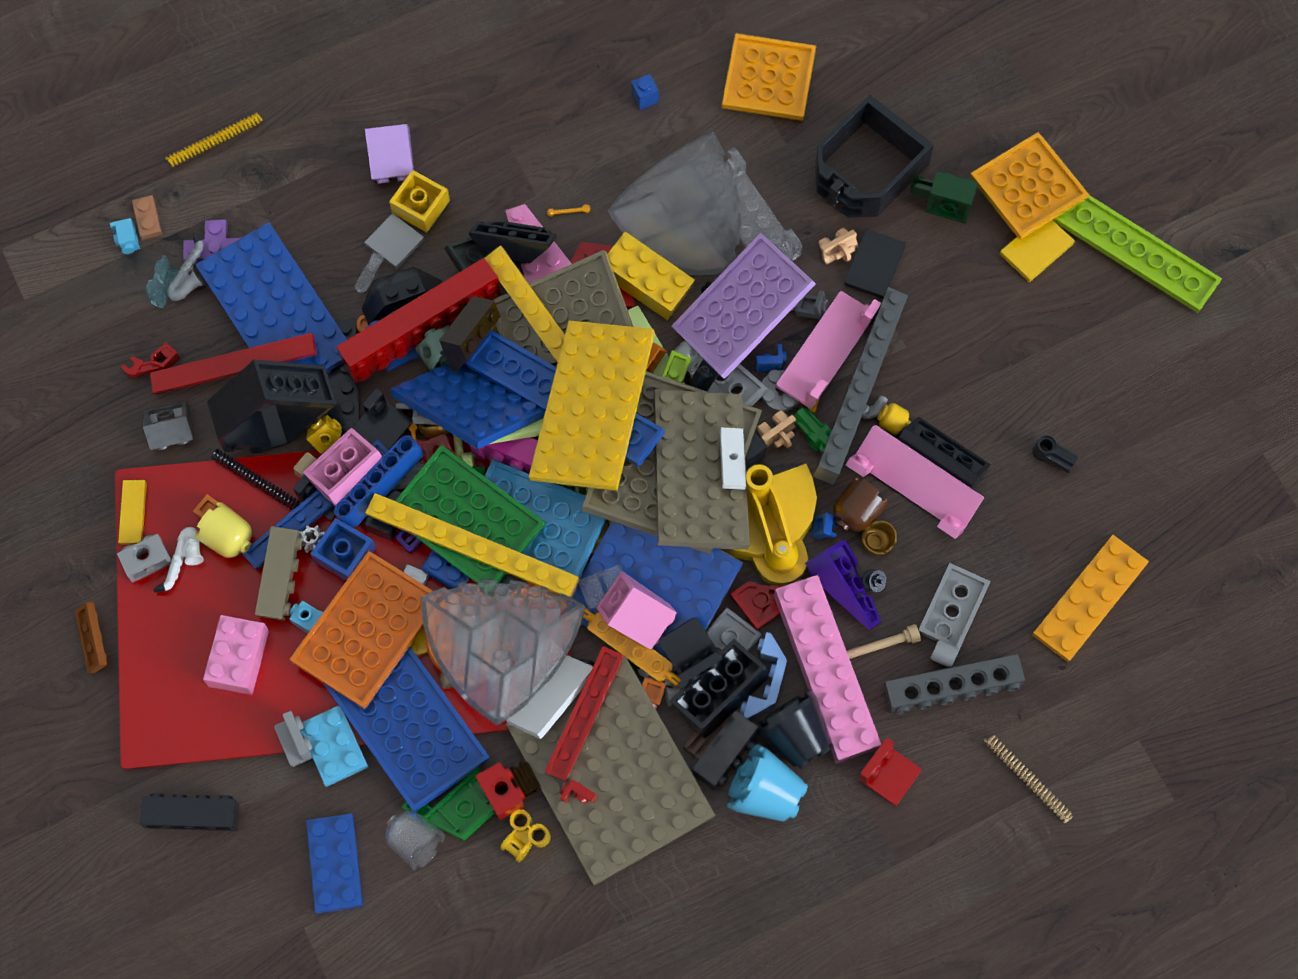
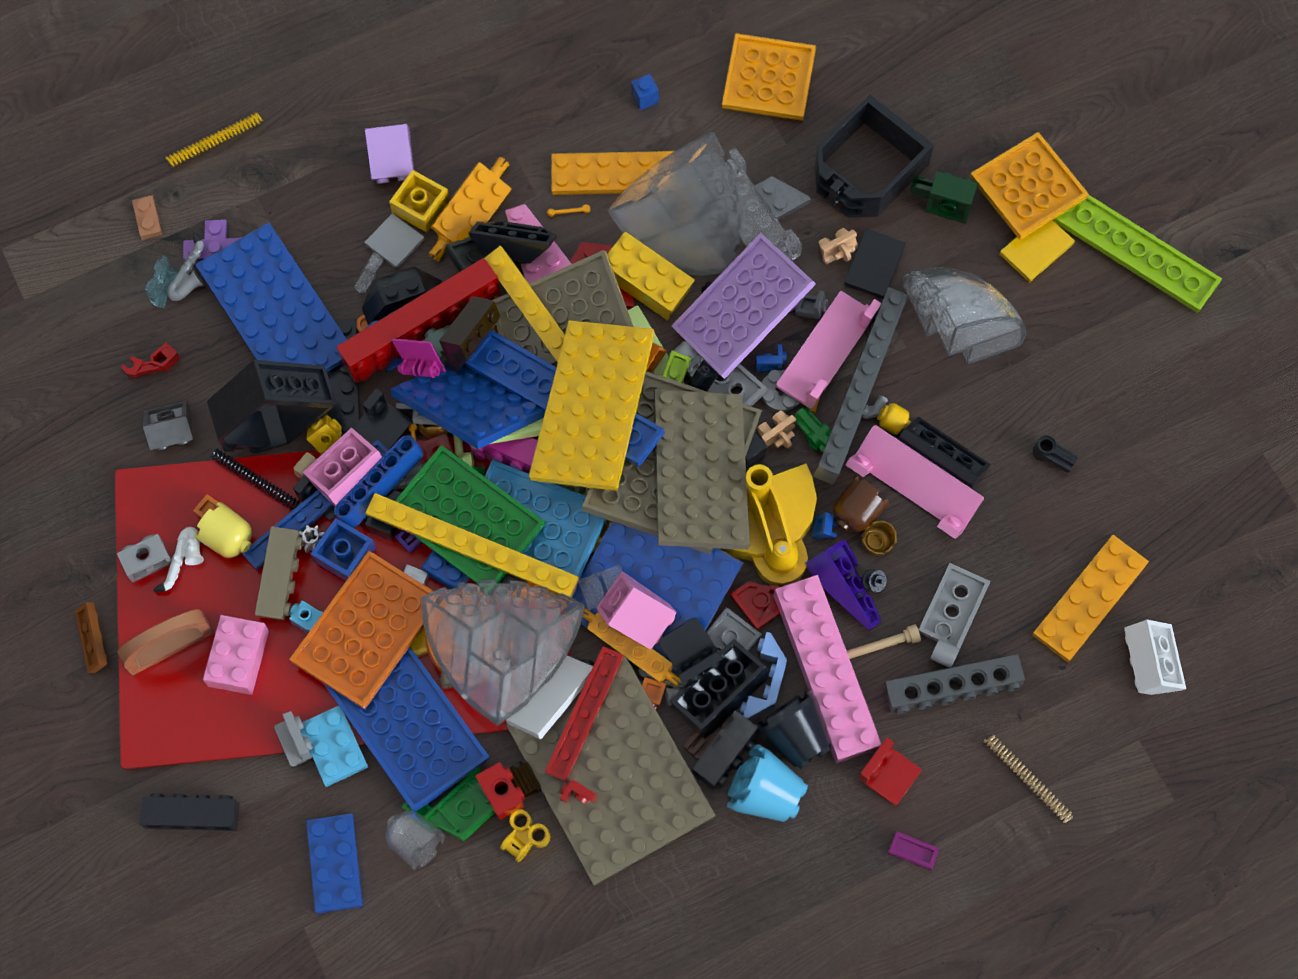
(125, 235): medium azure brick -> none
(132, 512): yellow tile -> none
(164, 640): none -> nougat window
(231, 363): red tile -> none
(418, 358): none -> dark pink hinge
(472, 203): none -> light orange plate
(600, 171): none -> light orange plate
(732, 458): white tile -> none
(781, 197): none -> flat silver wing
(913, 850): none -> magenta tile
(964, 312): none -> clear brick
(1154, 657): none -> white slope

